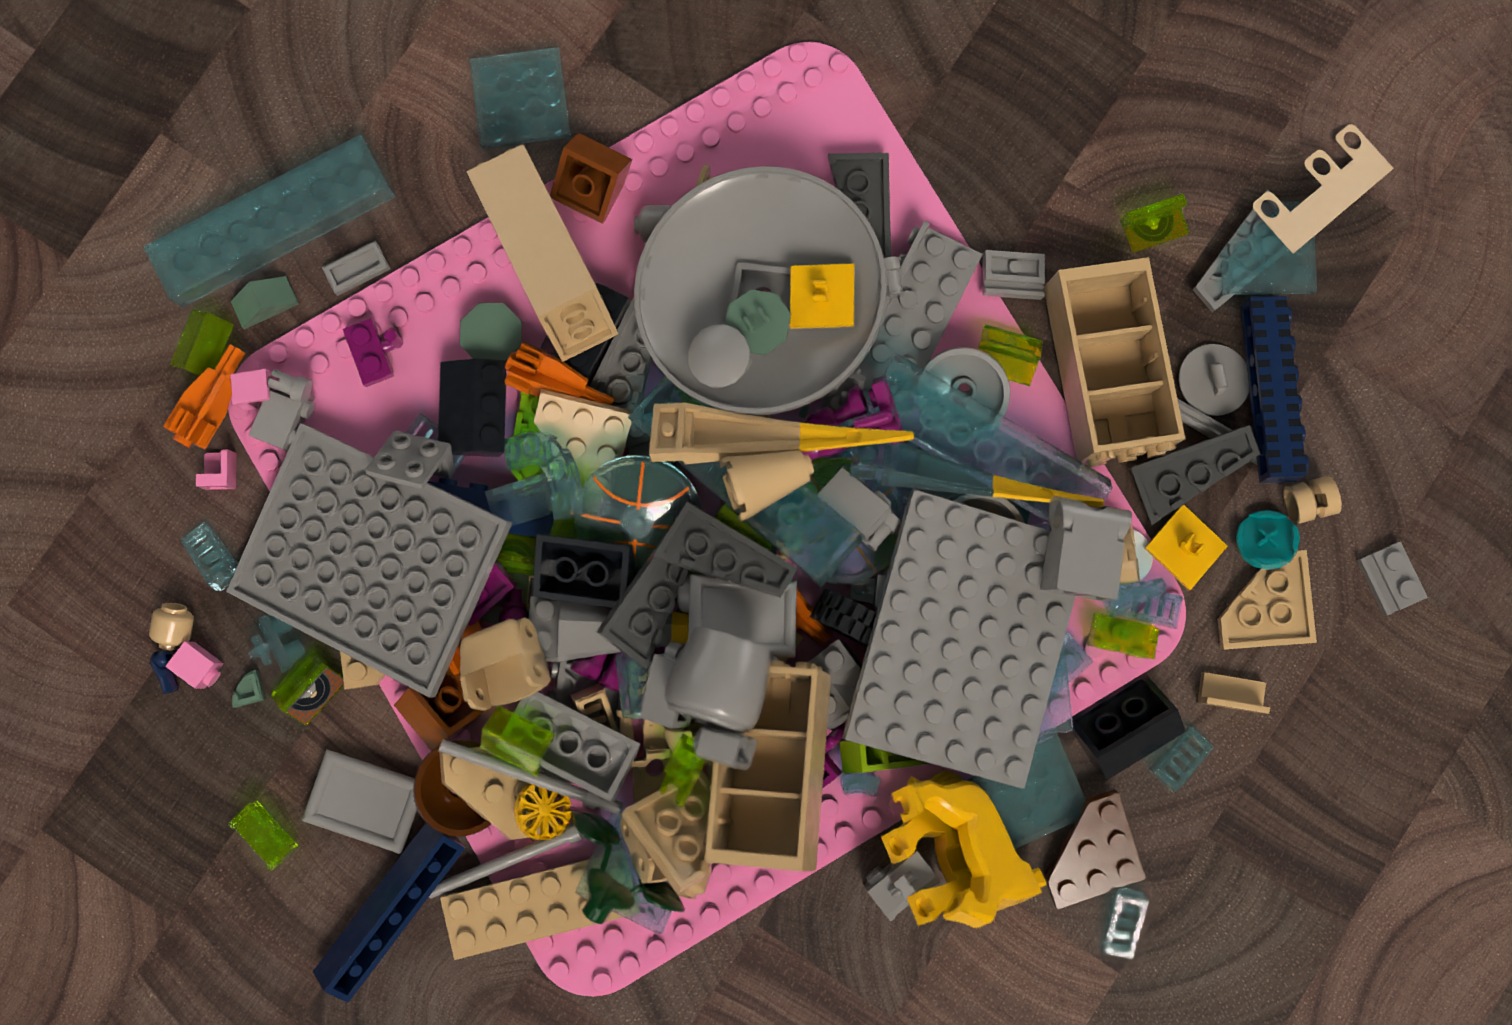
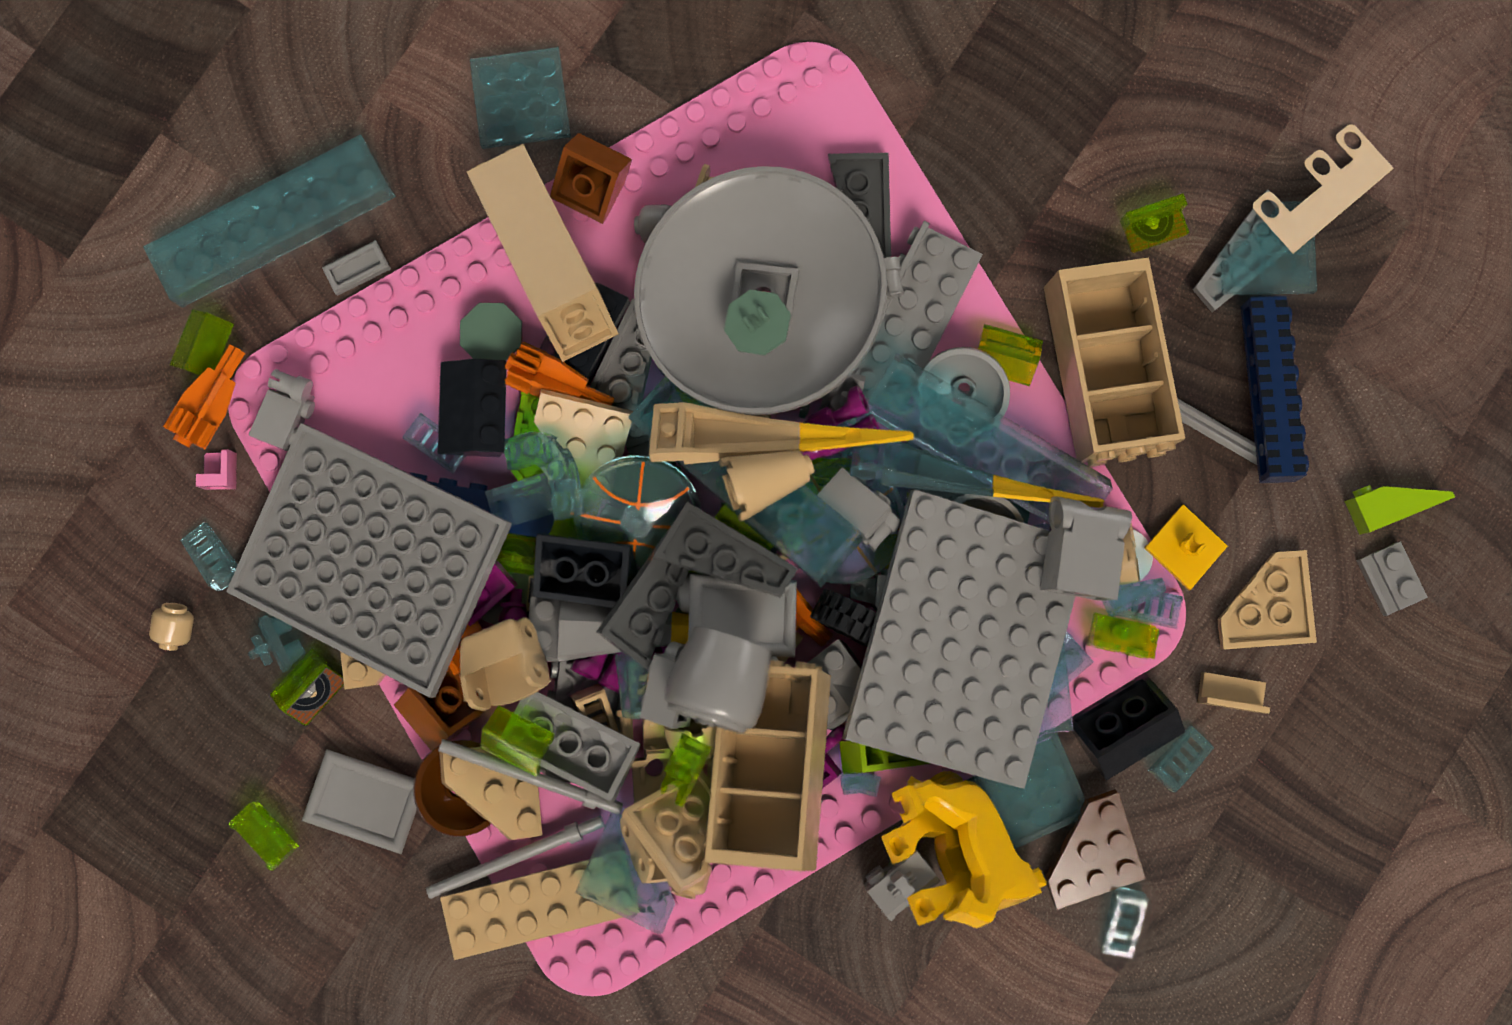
(165, 676): dark blue arm -> none
(195, 665): bright pink brick -> none
(248, 690): sand green tile -> none
(250, 388): bright pink panel -> none
(263, 300): sand green slope -> none
(370, 351): magenta plate -> none
(387, 912): dark blue brick -> none
(412, 460): light grey bracket -> none
(542, 812): yellow wheel -> none
(603, 889): dark green plant -> none
(719, 356): light grey dish -> none
(725, 747): light grey brick -> none
(822, 296): yellow piece -> none
(888, 417): magenta plate -> none
(1013, 274): light grey plate -> none
(1182, 474): dark grey wing -> none
(1214, 379): light grey shield -> none
(1267, 539): teal tile -> none
(1317, 498): tan wheel -> none
(1386, 505): none -> lime slope

